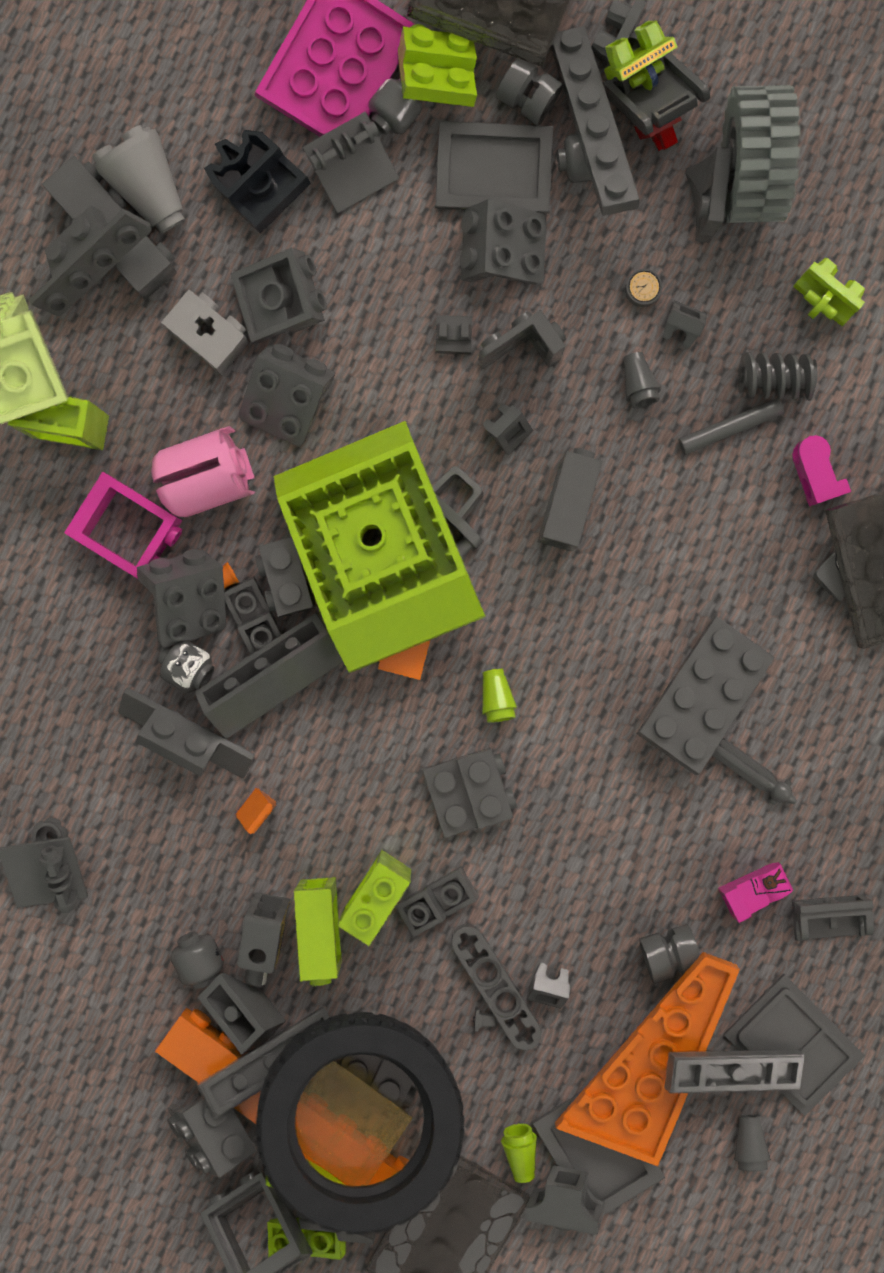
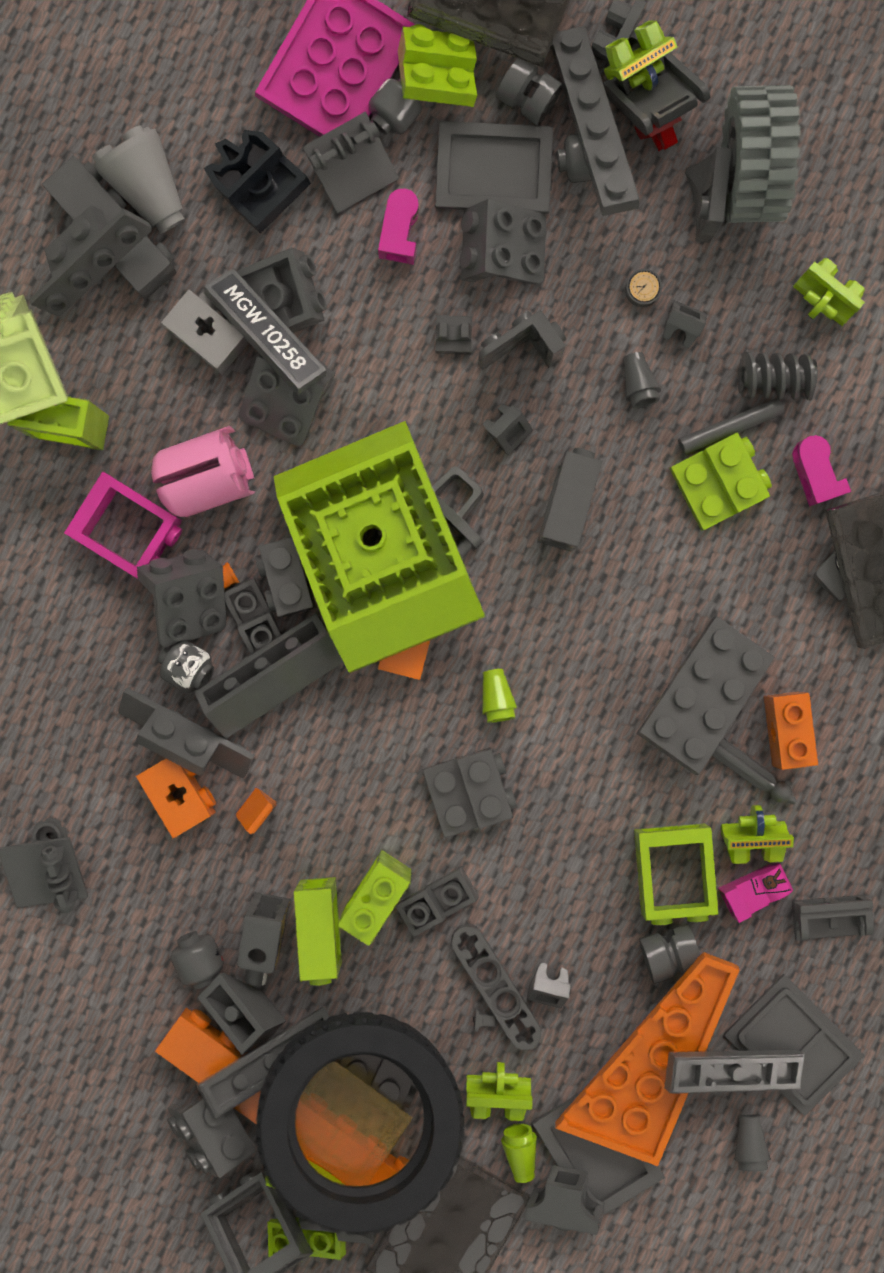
(175, 813): none -> orange brick
(265, 331): none -> tile
(400, 215): none -> dark pink leg
(498, 1091): none -> lime hips
(676, 836): none -> lime window
(721, 480): none -> lime plate
(756, 832): none -> lime hips
(790, 730): none -> orange brick

